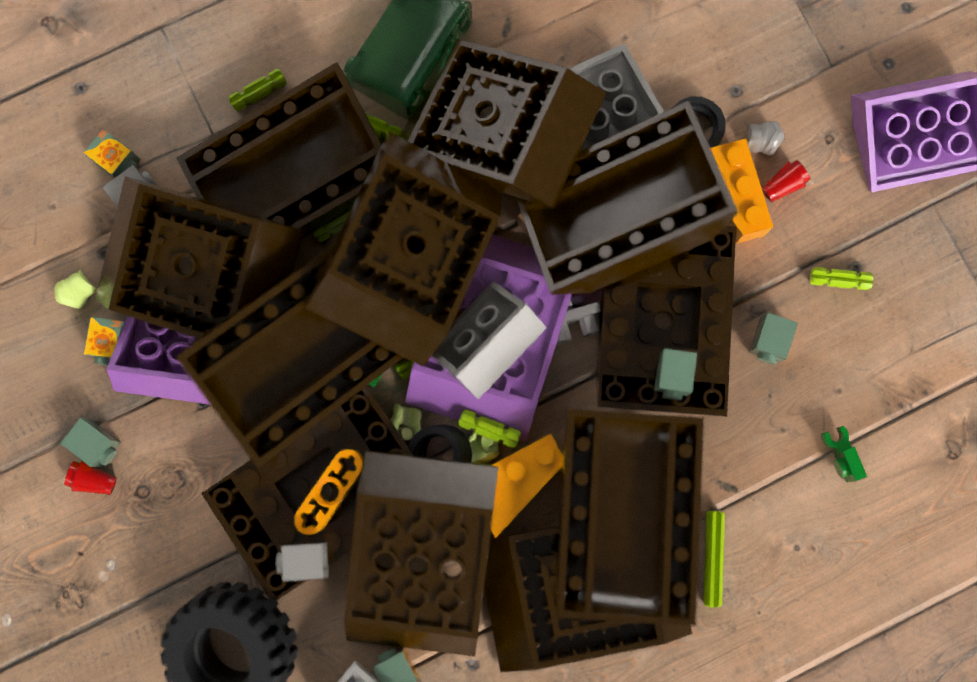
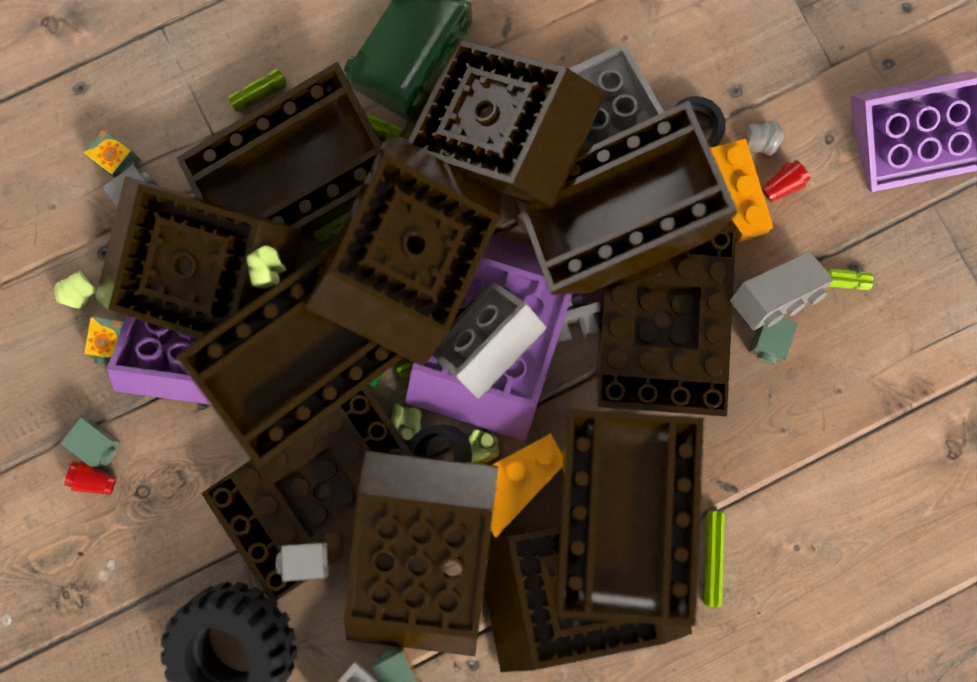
(264, 267): none -> yellowish green arm
(308, 507): light orange beam -> none
(489, 428): lime axle -> none
(675, 373): sand green brick -> none
(782, 291): none -> light grey brick
(847, 459): green plate -> none

